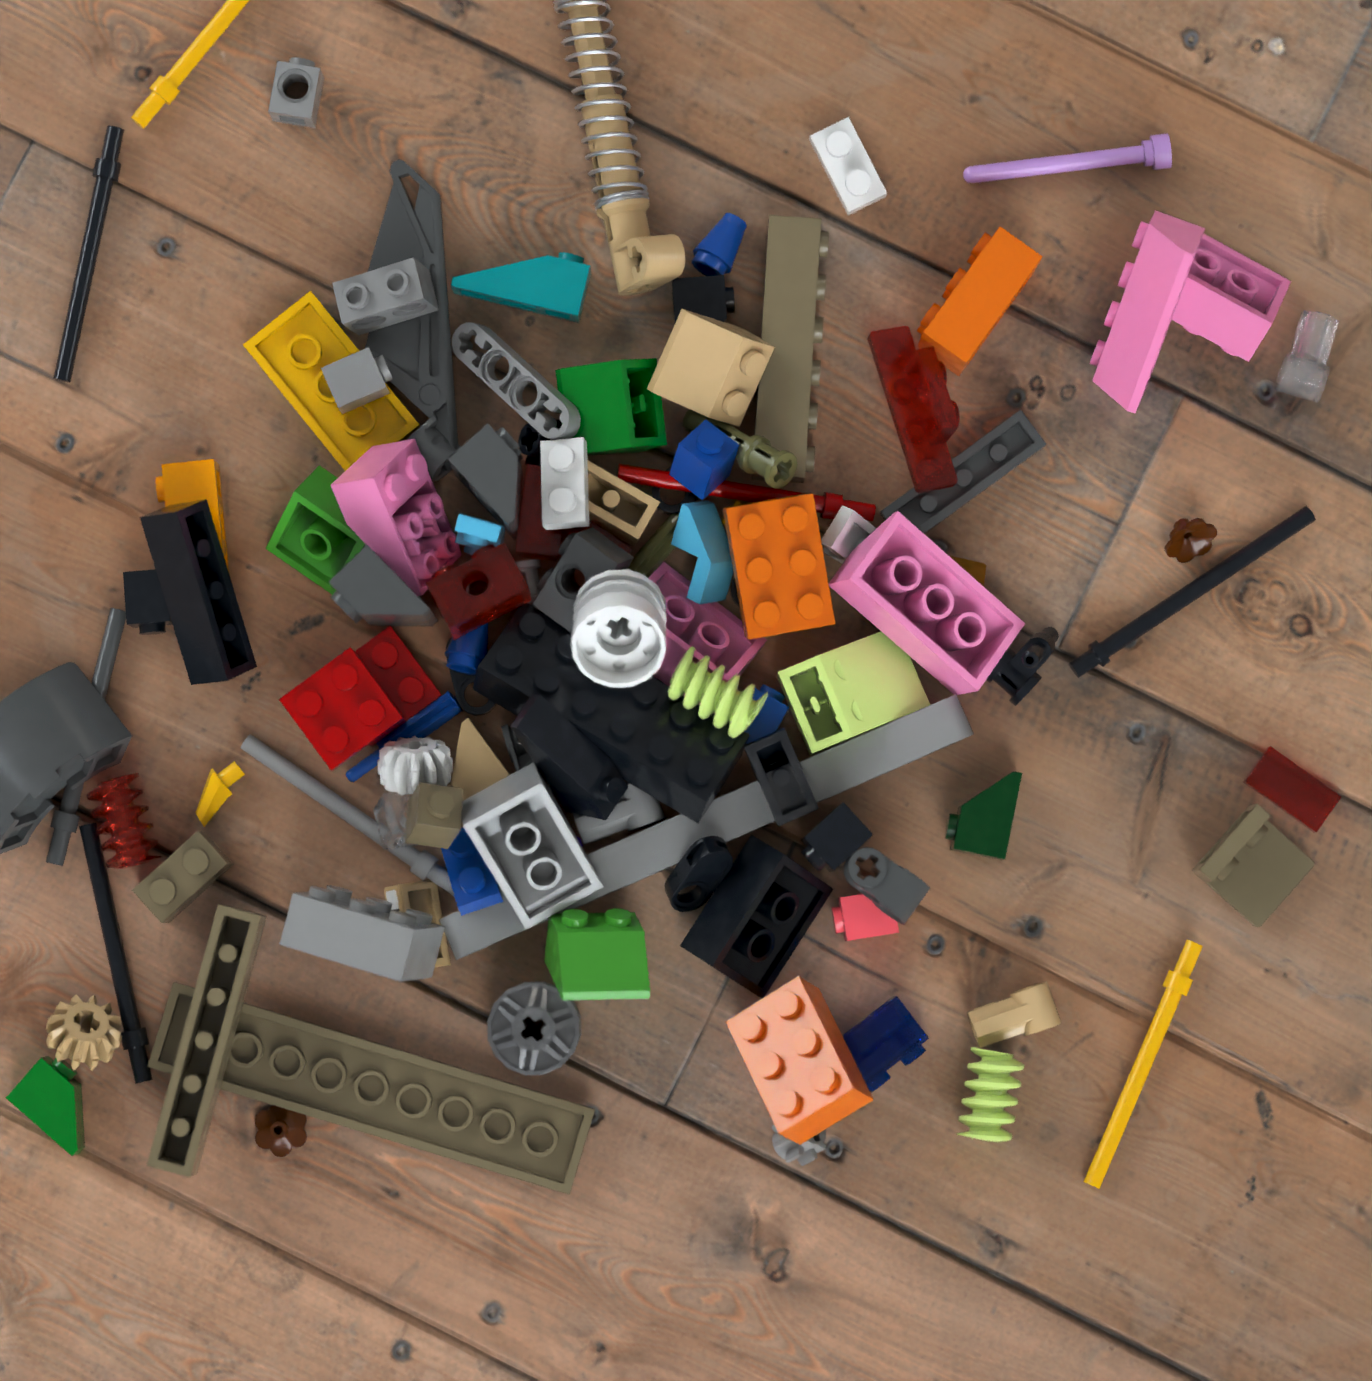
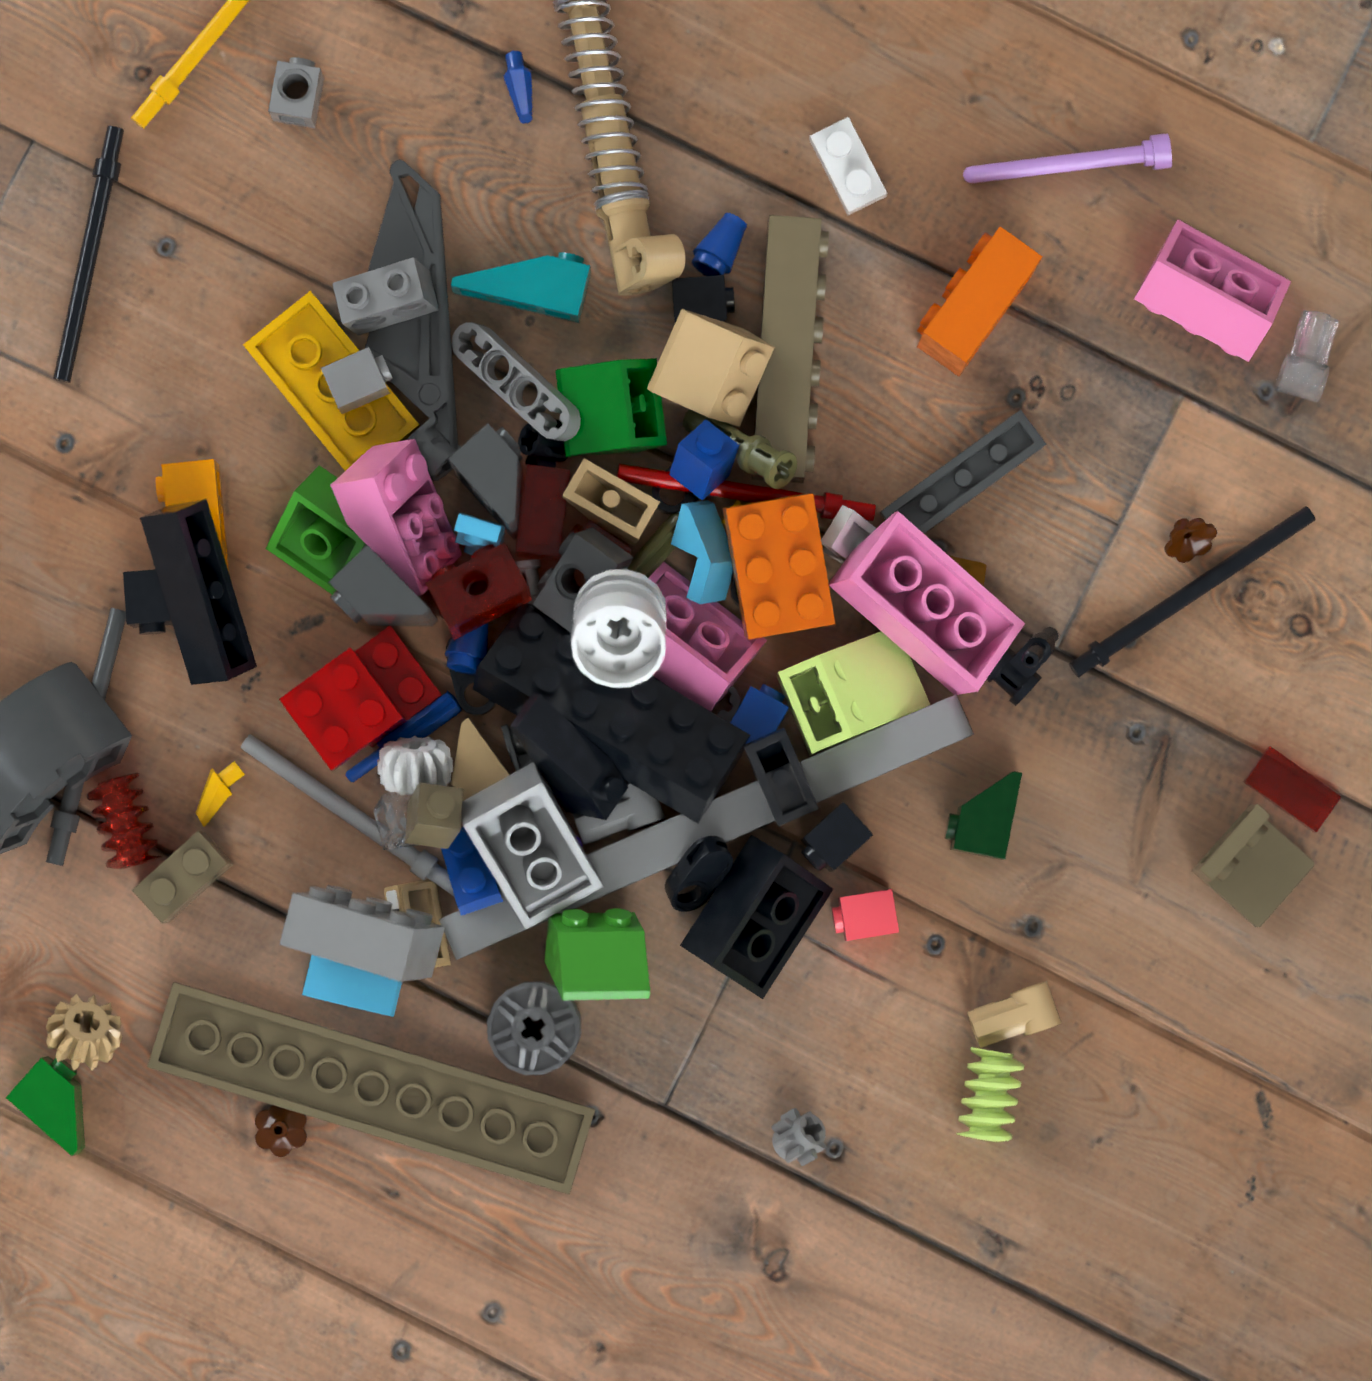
(134, 1037): black bar -> none
(206, 1040): dark tan brick -> none
(351, 987): none -> medium azure slope
(519, 85): none -> blue bar
(564, 483): white plate -> none
(714, 694): yellowish green piece -> none
(799, 1060): brick -> none
(884, 1040): clear blue brick -> none
(891, 889): dark grey piece -> none
(918, 405): clear red bracket -> none
(1146, 307): bright pink slope -> none
(1176, 984): yellow bar -> none

